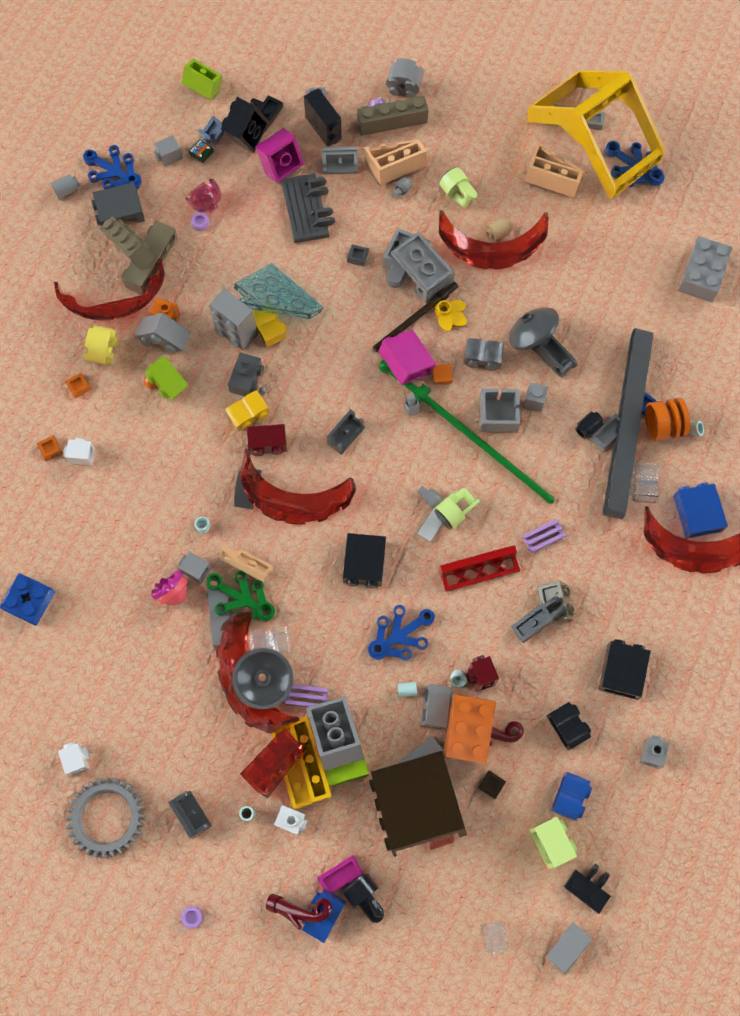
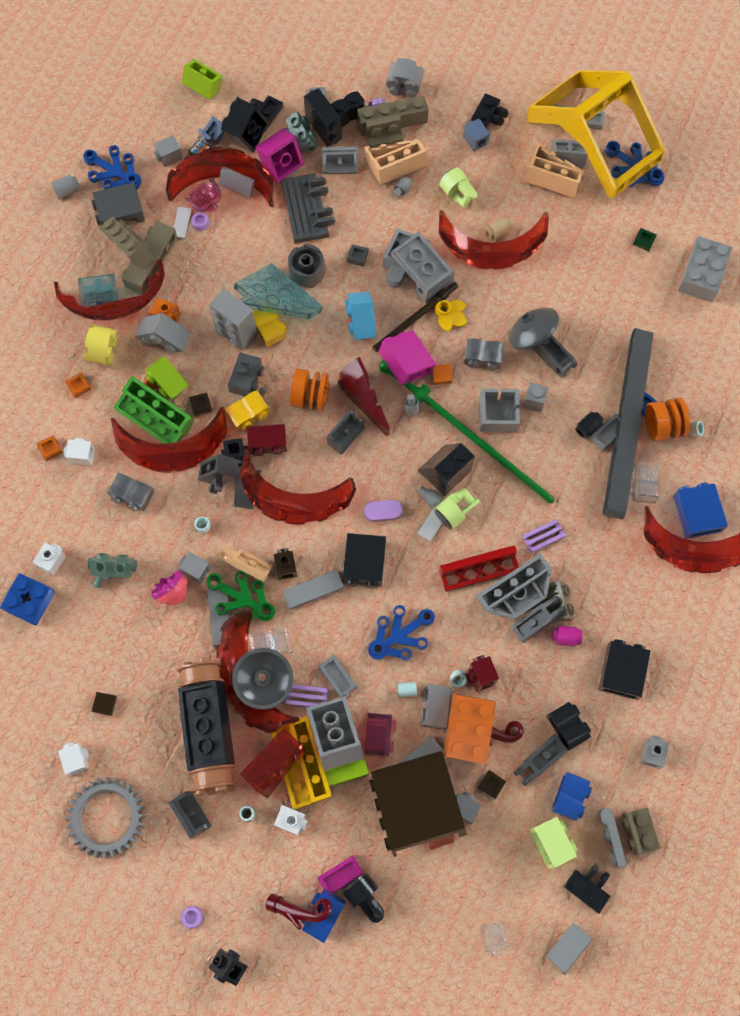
(49, 558): none -> white brick
(98, 290): none -> clear light blue brick
(104, 704): none -> dark brown tile
(108, 566): none -> sand green brick
(130, 492): none -> flat silver brick
(153, 412): none -> bright green brick
(173, 456): none -> clear red windscreen
(182, 221): none -> white sticker
(200, 404): none -> dark brown tile
(206, 727): none -> black brick
(209, 165): none -> clear red windscreen
(218, 471): none -> dark grey brick
(228, 966): none -> black brick
(235, 449): none -> black brick
(236, 182): none -> light grey tile
(287, 570): none -> dark brown brick
(300, 128): none -> sand green brick
(306, 265): none -> flat silver brick
(308, 389): none -> orange wheel
(313, 589): none -> light grey tile
(337, 677): none -> light grey tile
(348, 107): none -> black brick
(356, 386): none -> dark red wedge
(361, 310): none -> medium azure brick
(378, 735): none -> clear pink brick
(383, 510): none -> lavender tile
(384, 130): none -> dark tan bracket
(448, 467): none -> black slope
(468, 807): none -> light grey brick
(476, 134): none -> sand blue brick
(490, 111): none -> black hinge
(518, 589): none -> light grey wedge
(542, 758): none -> dark grey hinge
(567, 636): none -> dark pink brick
(570, 151): none -> light grey hinge
(611, 836): none -> light grey hinge
(641, 831): none -> dark tan bracket
(644, 239): none -> dark green tile

